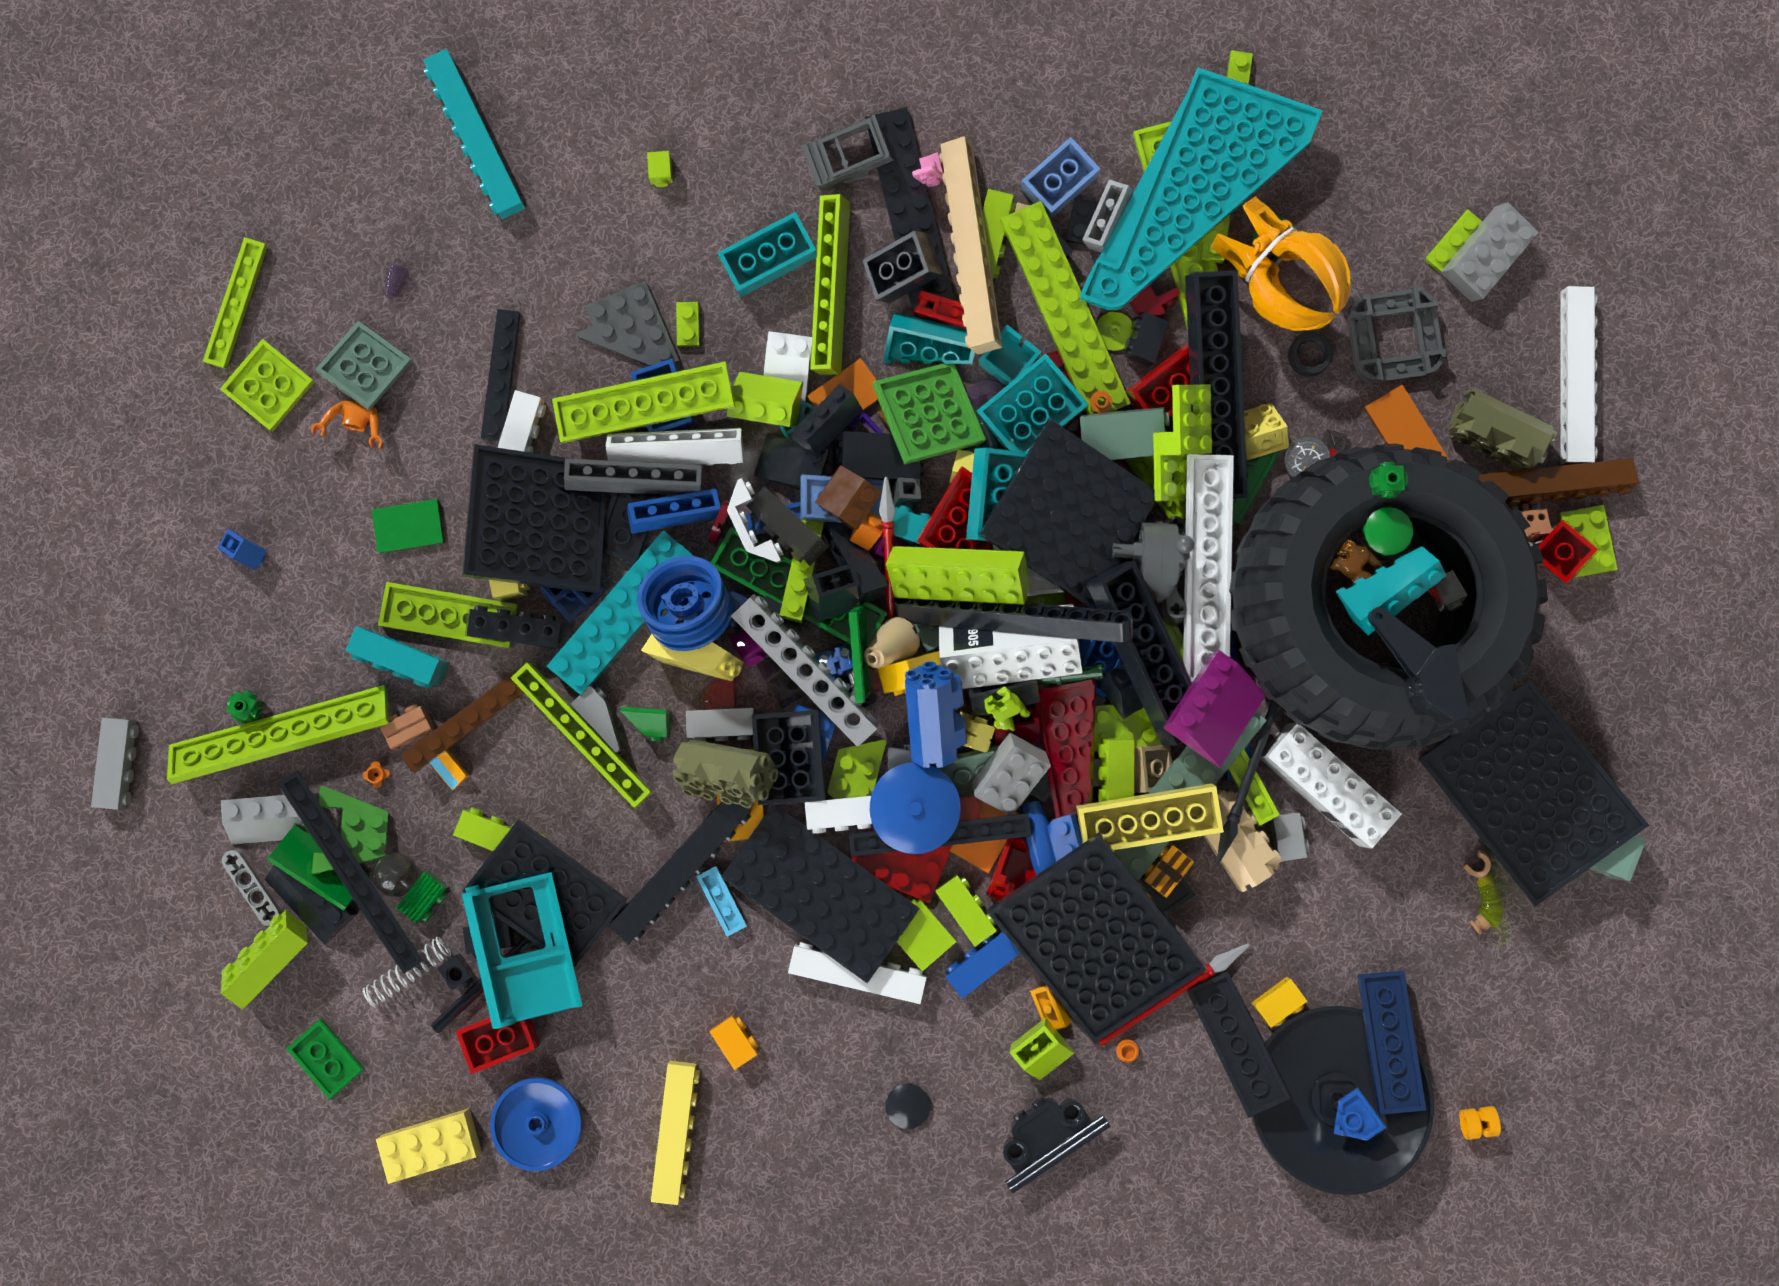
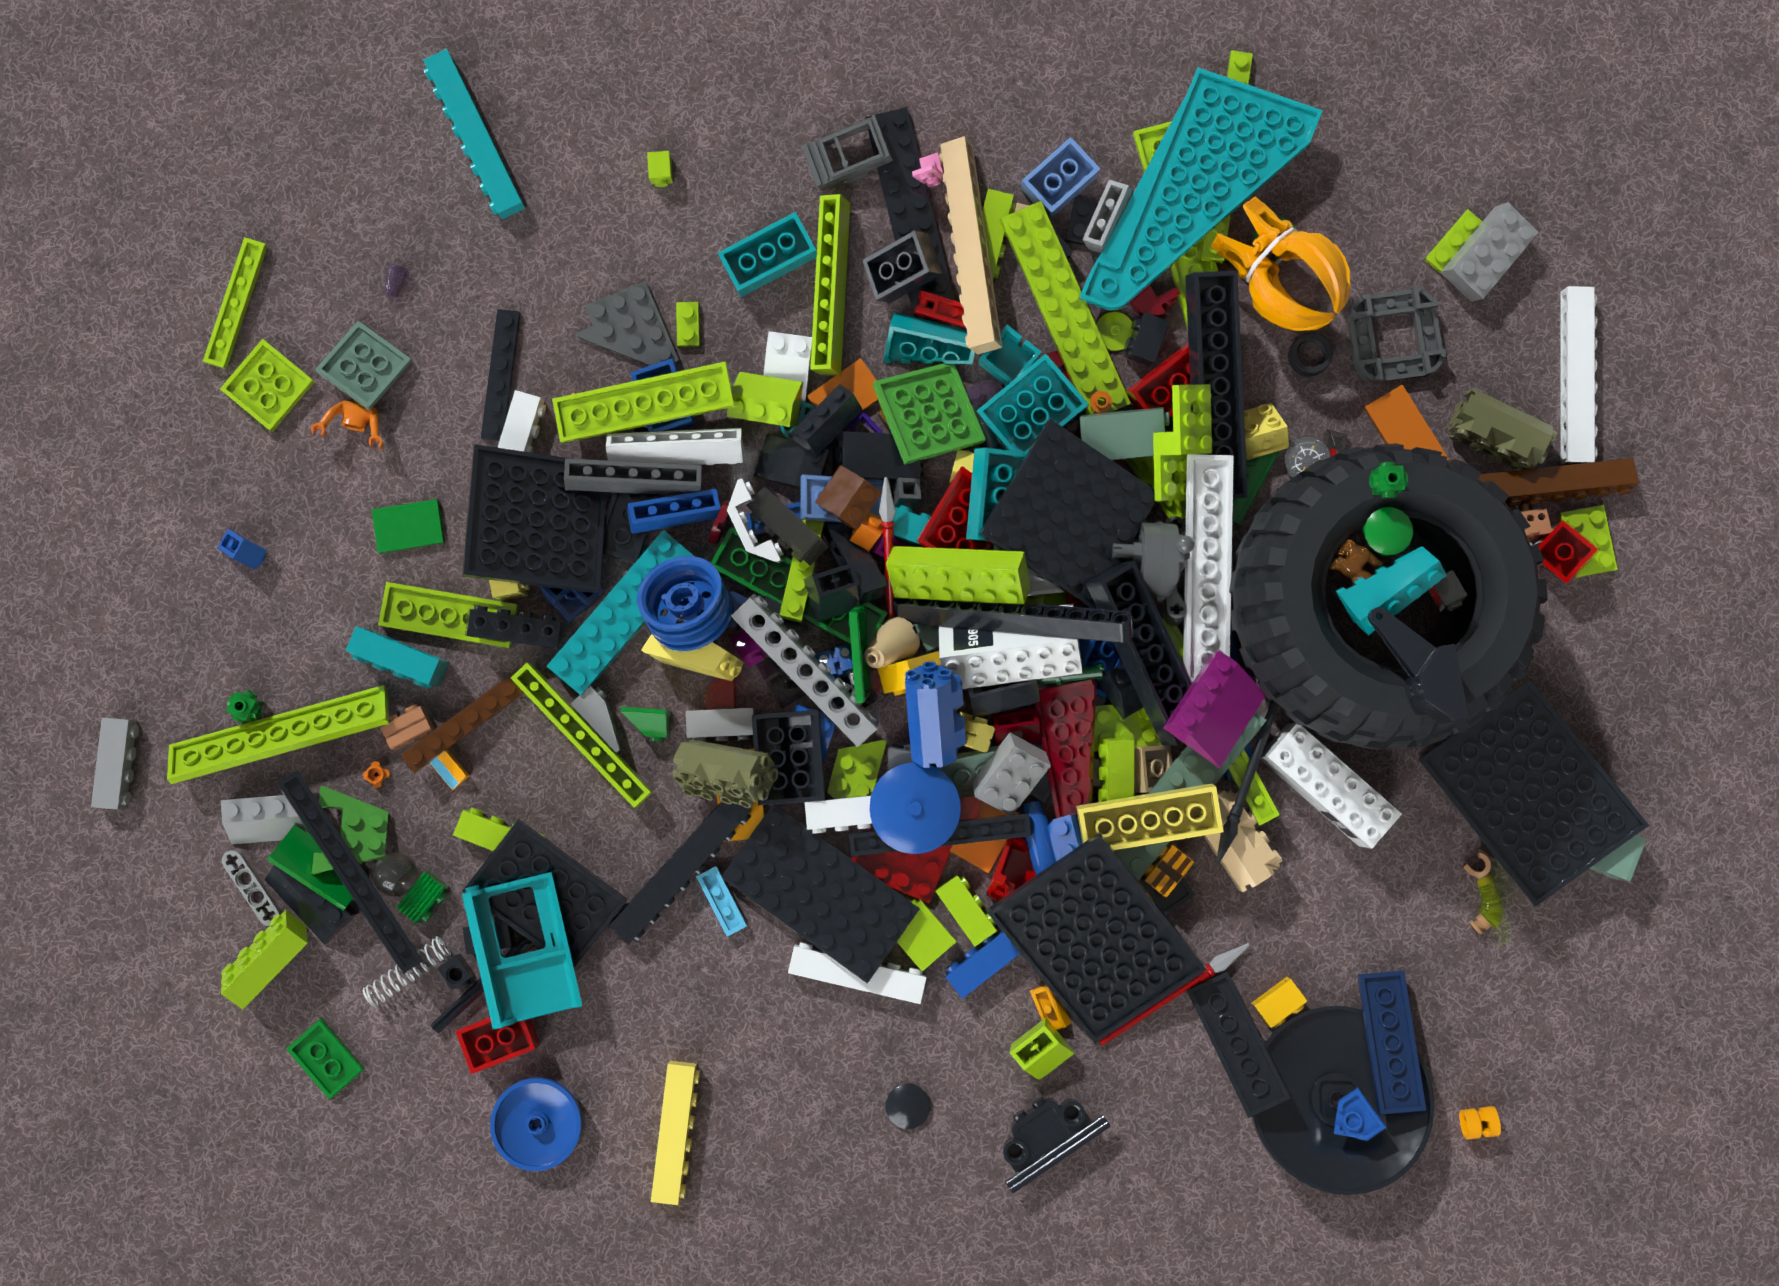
(428, 1146): light yellow brick -> none
(735, 1041): light orange brick -> none
(1005, 708): lime animal -> none
(1127, 1050): orange plate -> none
(1289, 837): light grey brick -> none

